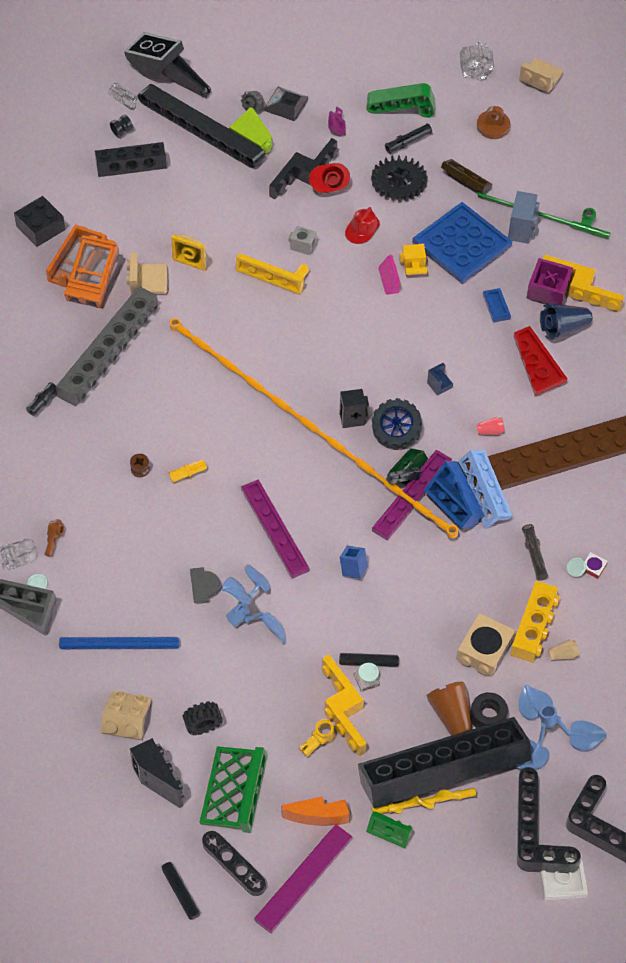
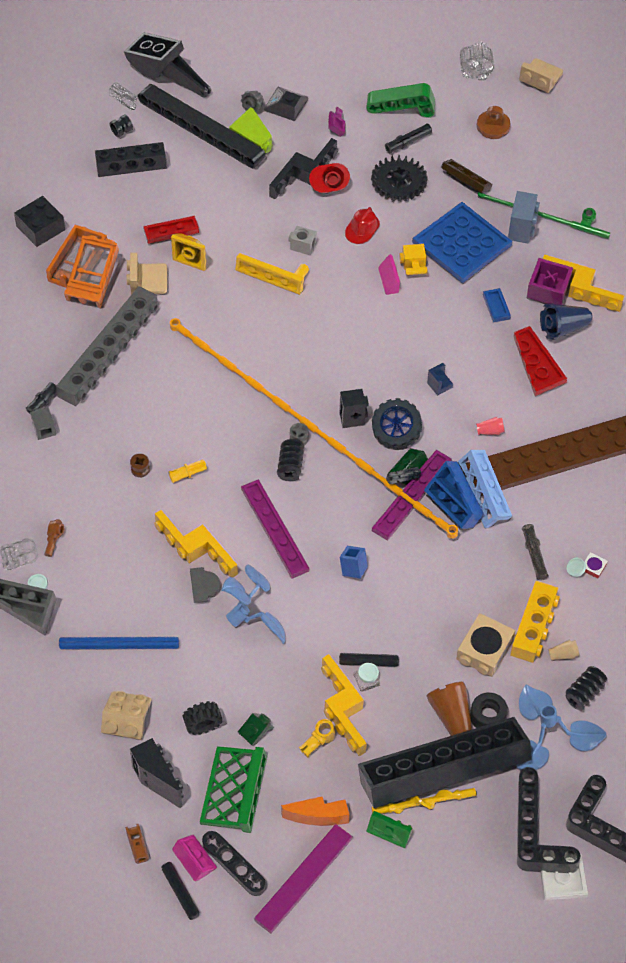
(43, 423): none -> dark grey brick
(137, 845): none -> dark orange bar
(164, 230): none -> red plate
(193, 857): none -> dark pink slope
(195, 544): none -> yellow bracket
(255, 728): none -> dark green bracket
(290, 459): none -> black piece
(299, 429): none -> dark grey wheel
(586, 687): none -> black piece

